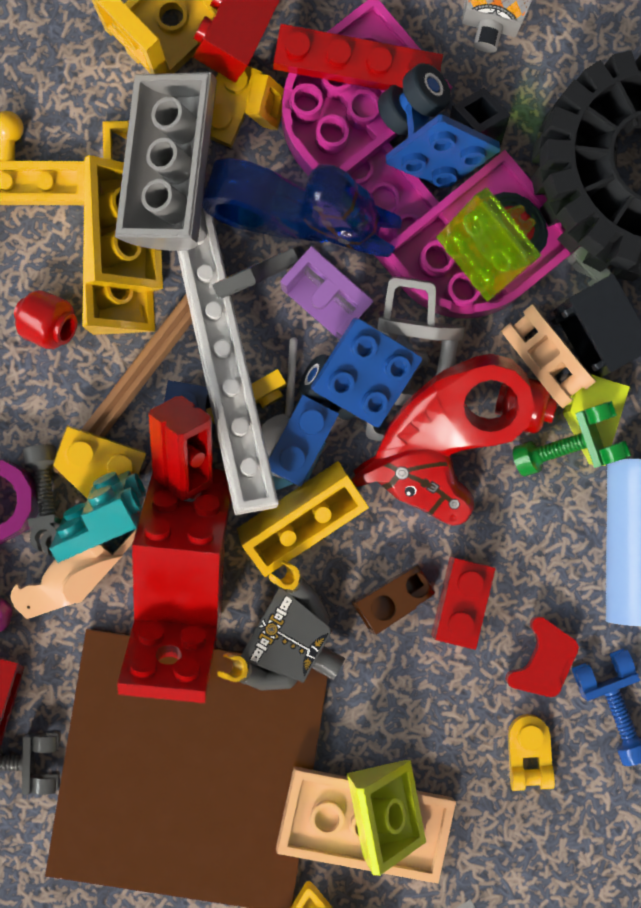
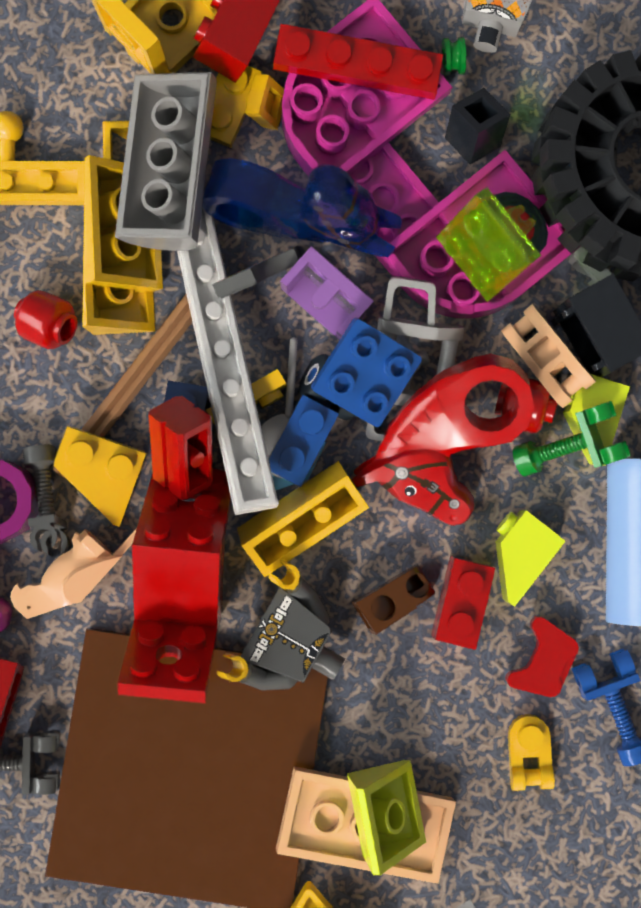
(108, 513): teal plate -> none
(436, 147): blue plate -> none
(454, 56): none -> green bush
(523, 553): none -> neon yellow slope

